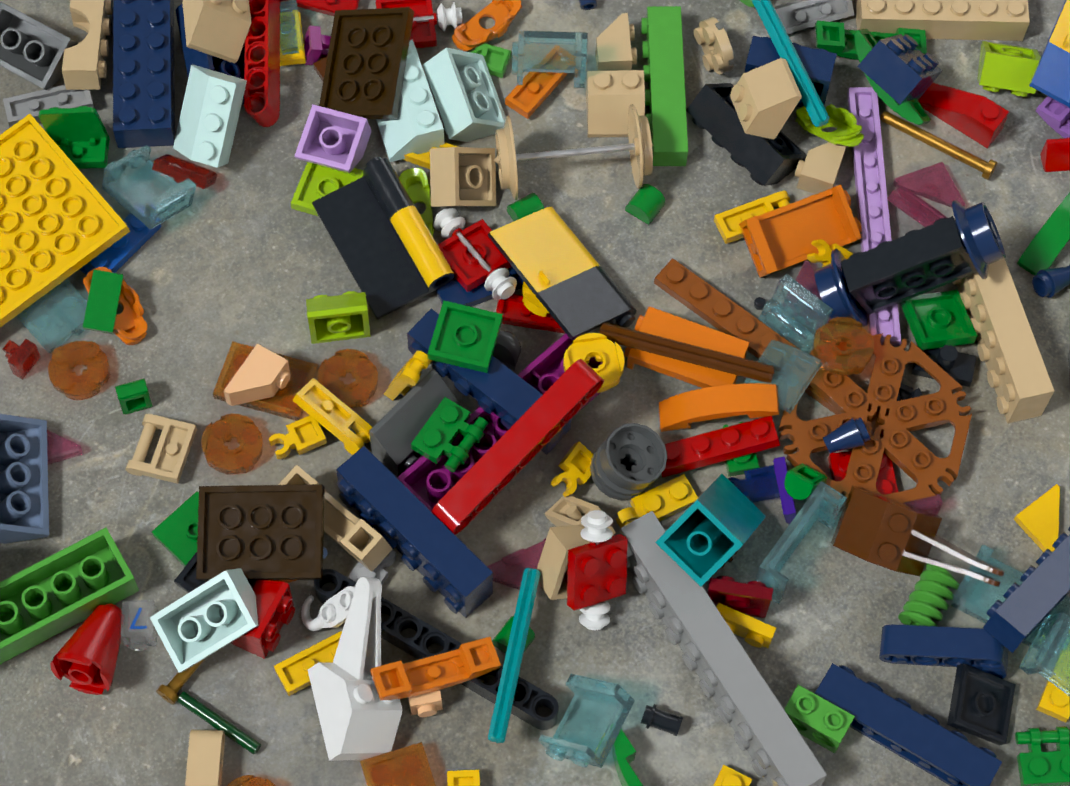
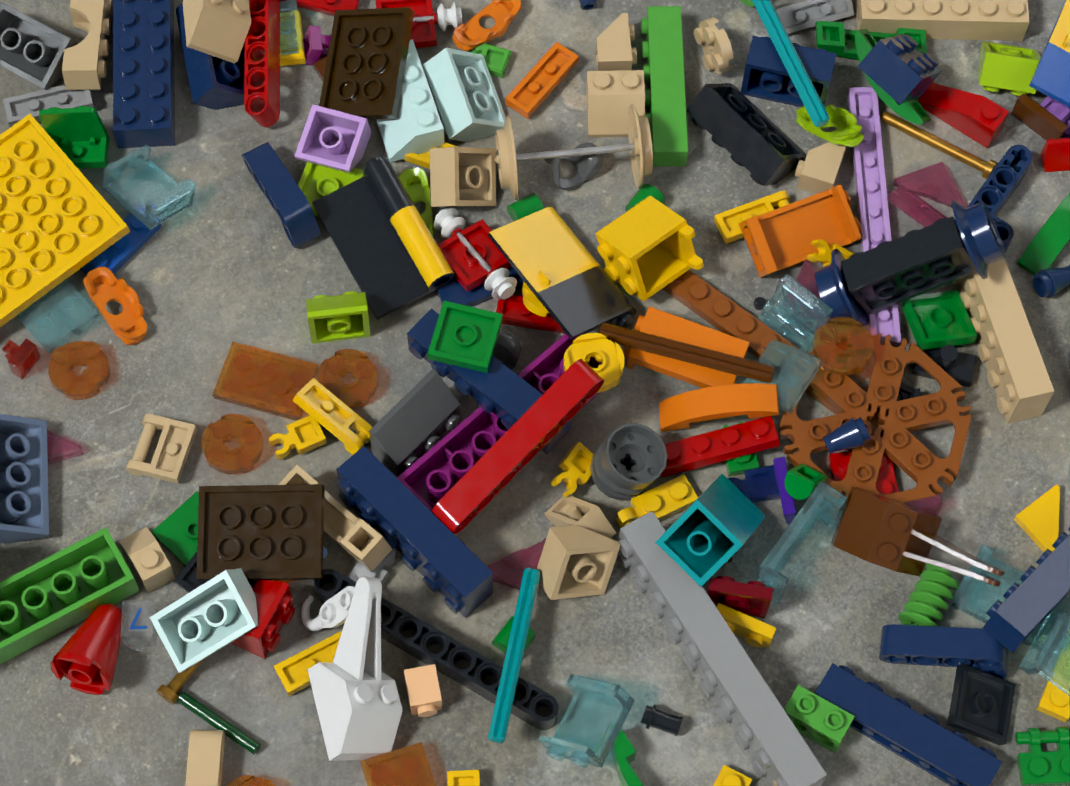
(103, 301): green tile -> none
(133, 396): green brick -> none
(148, 559): none -> tan slope
(182, 170): clear red plate -> none
(209, 116): light aqua slope -> none
(258, 377): light nougat slope -> none
(282, 194): none -> dark blue beam
(408, 375): yellow plate -> none
(435, 672): orange slope -> none
(442, 428): green plate -> none
(551, 53): clear light blue panel -> none
(585, 166): none -> dark grey piece
(596, 570): red plate -> none
(647, 248): none -> yellow container
(765, 98): tan slope -> none
(998, 194): none -> dark blue beam
(1038, 118): none -> reddish brown tile

